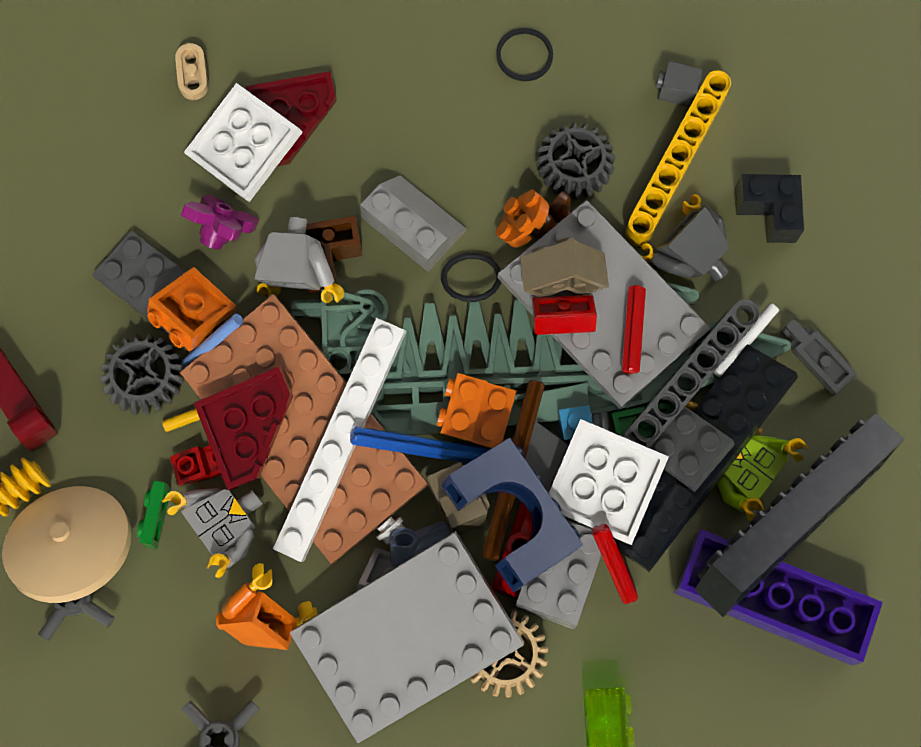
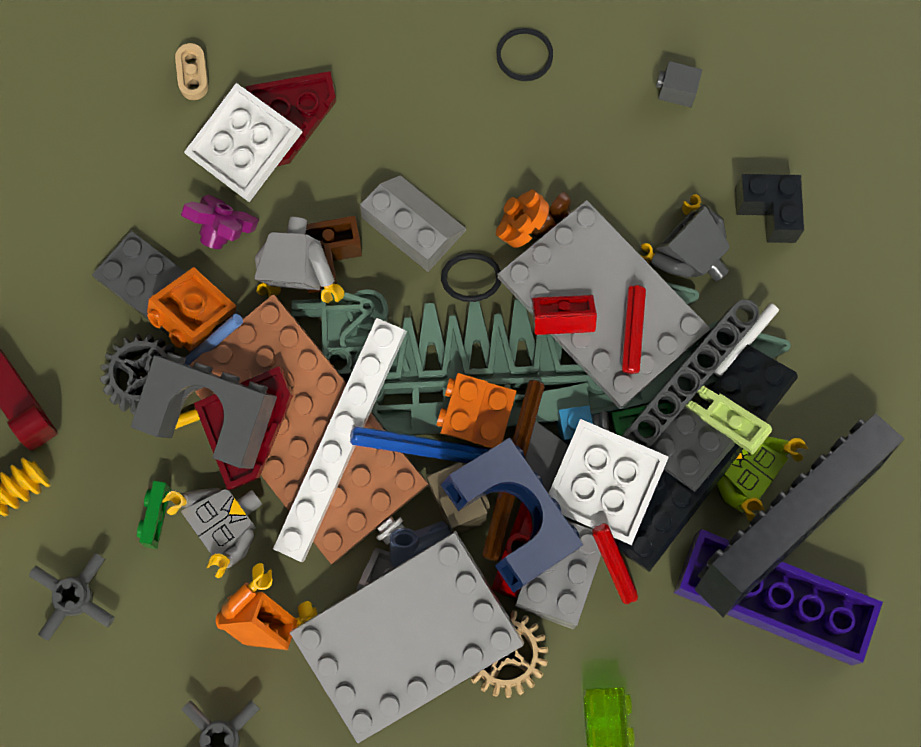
(66, 544): tan dish -> none
(194, 465): red slope -> none
(245, 407): none -> dark grey arch
(564, 267): dark tan brick -> none
(593, 150): dark grey gear -> none
(673, 169): yellow beam -> none
(731, 420): none -> yellowish green hinge
(819, 357): dark grey hinge -> none

